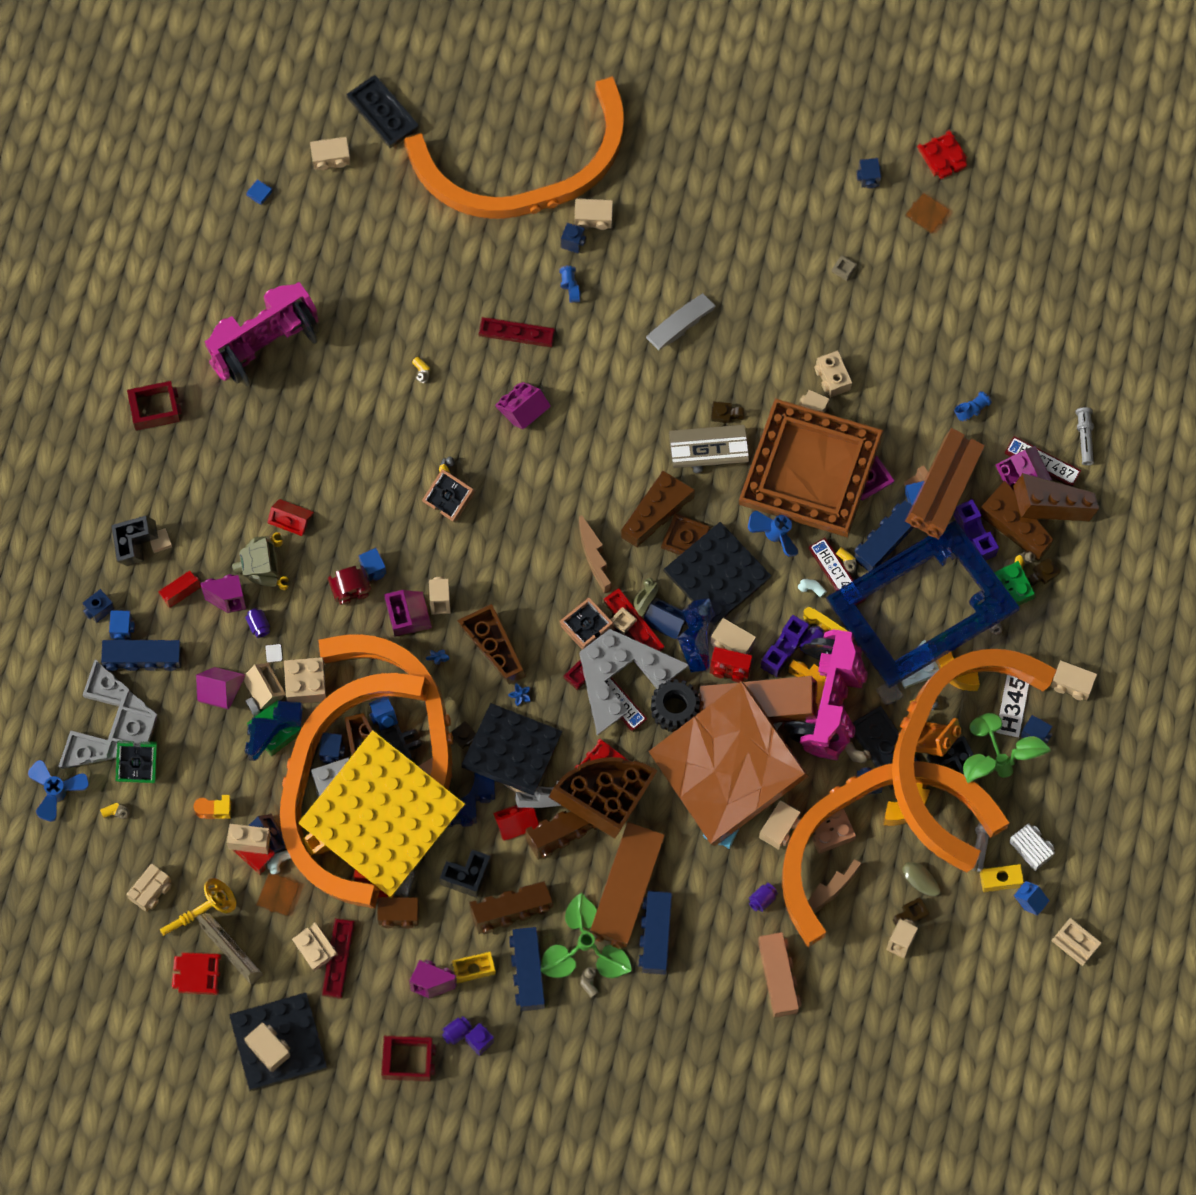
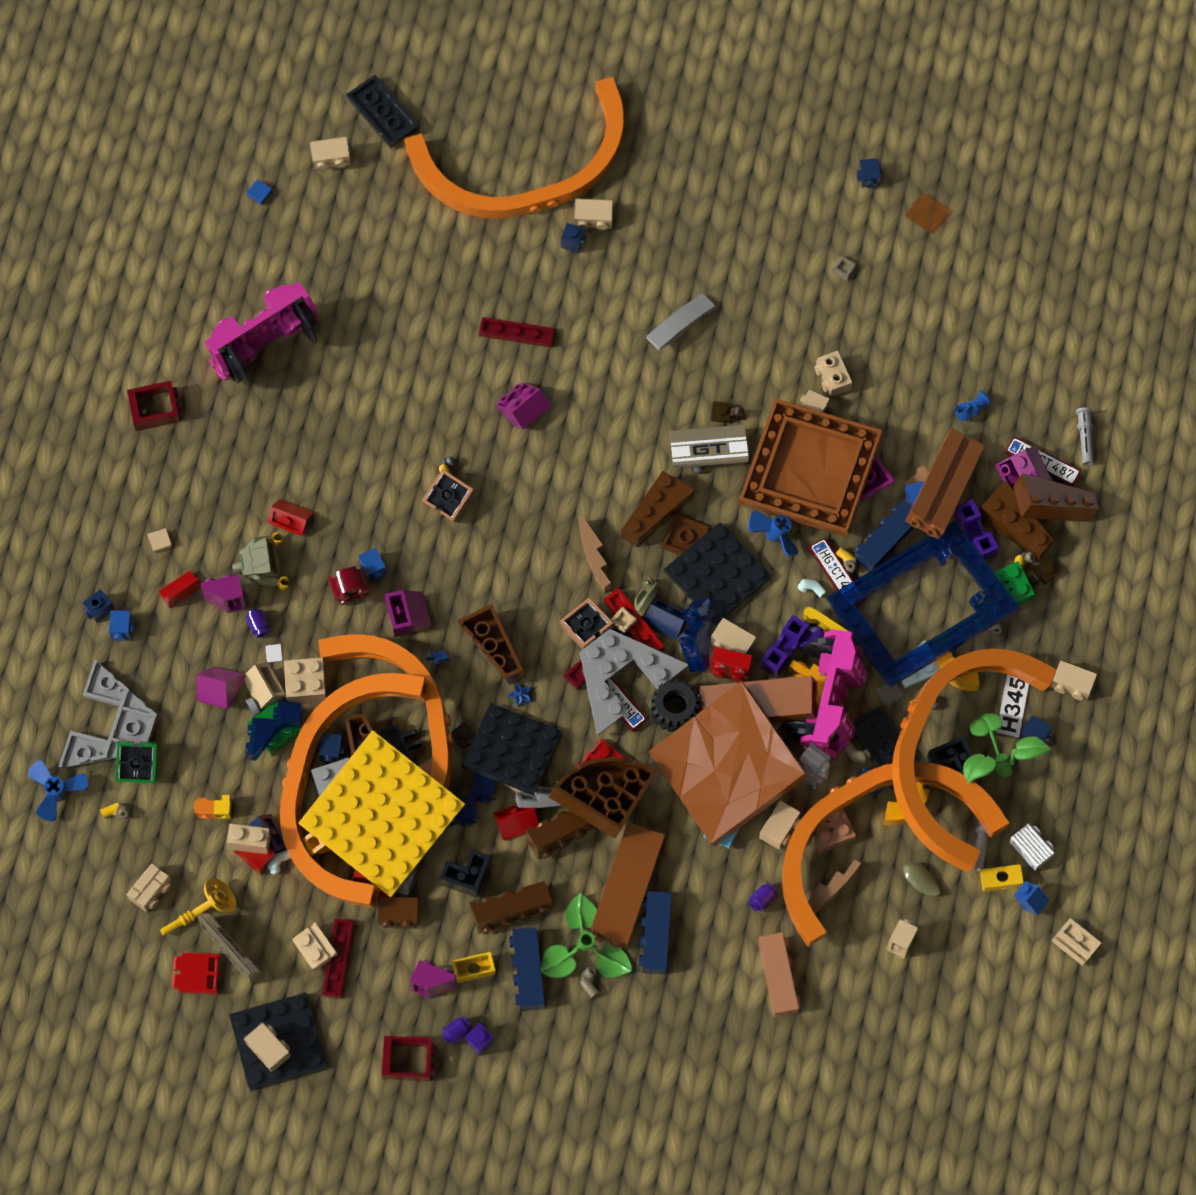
(130, 535): black brick -> none
(141, 654): dark blue brick -> none
(277, 894): clear orange piece -> none
(382, 713): blue brick -> none
(423, 370): arm -> none
(439, 596): tan piece -> none
(569, 282): blue connector -> none
(816, 766): none -> clear brick
(913, 911): dark brown plate -> none
(938, 738): orange panel -> none
(943, 155): red plate -> none

